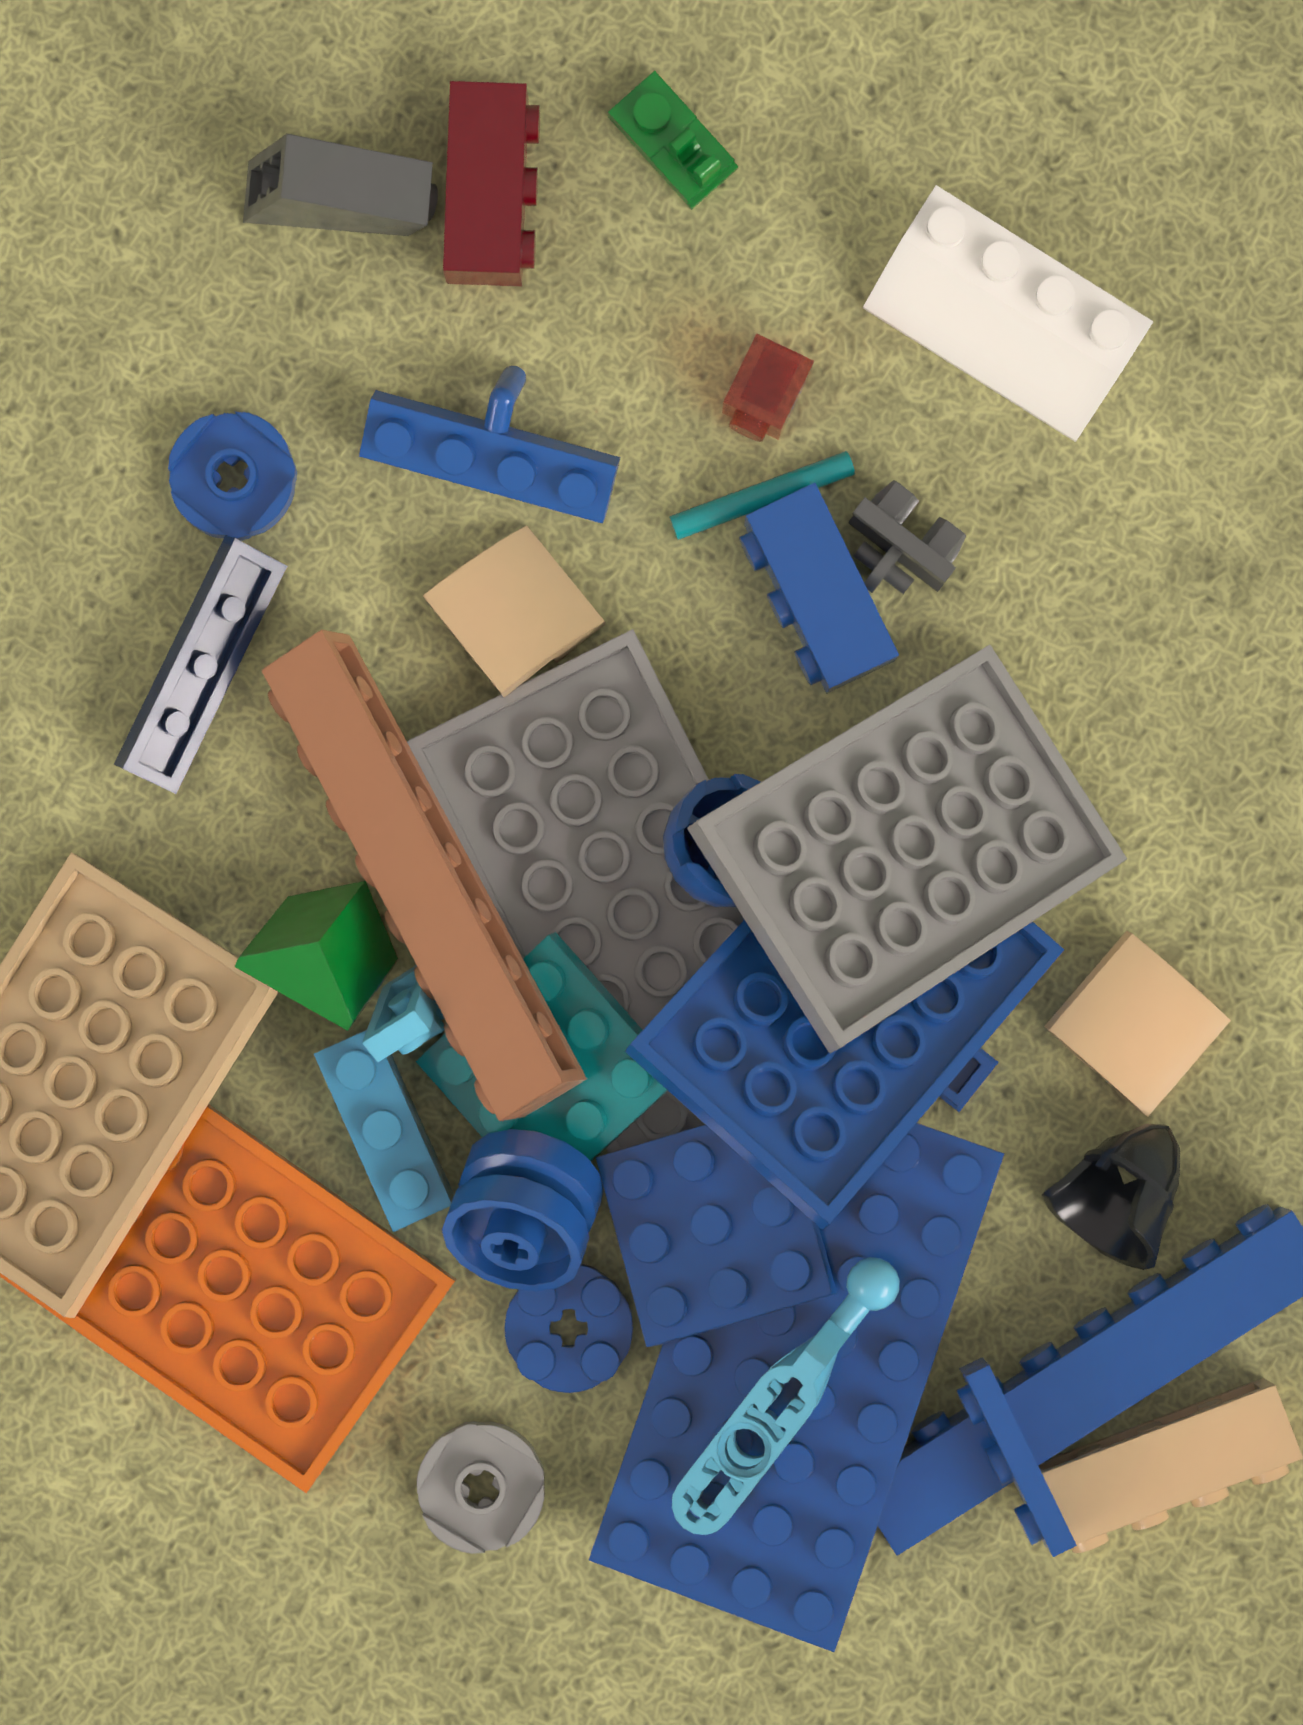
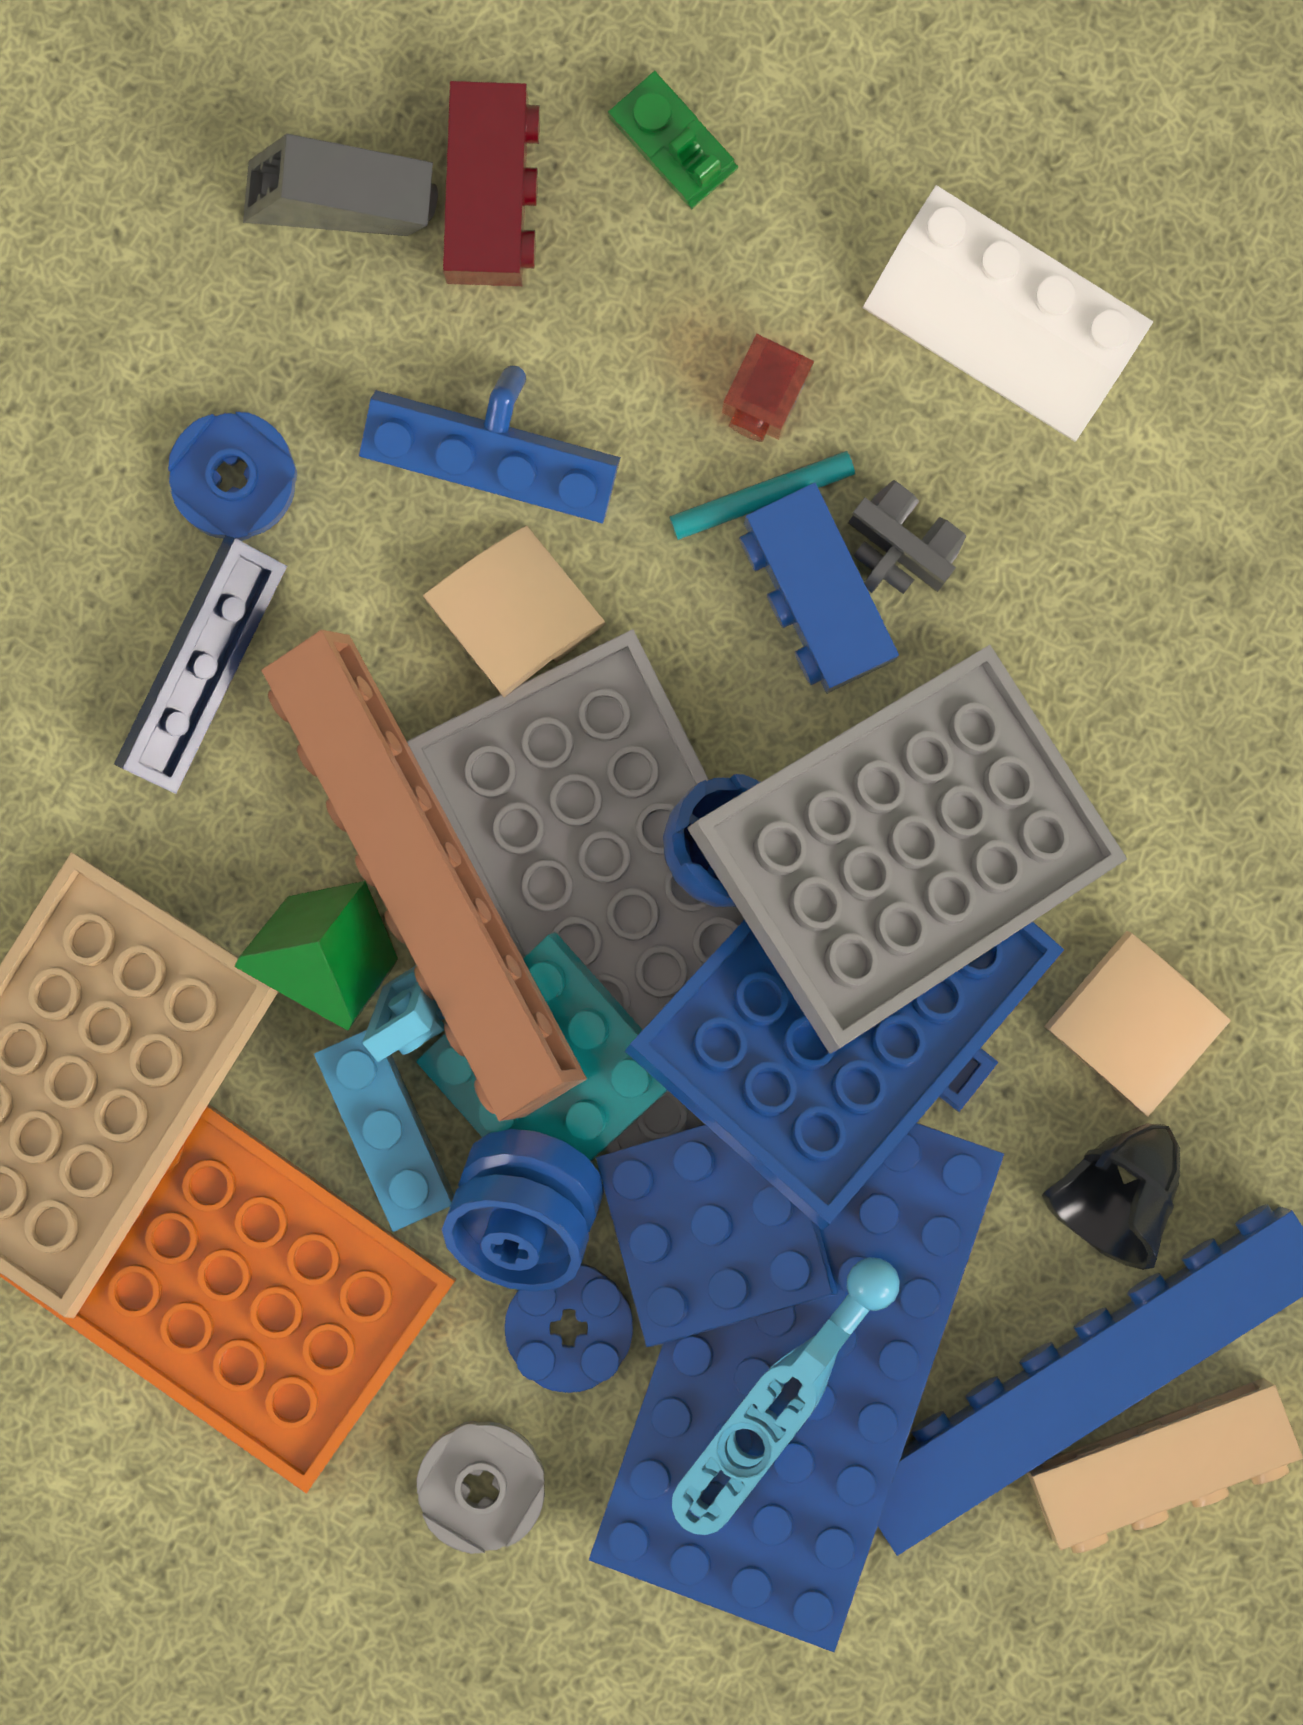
(1013, 1458): blue plate -> none

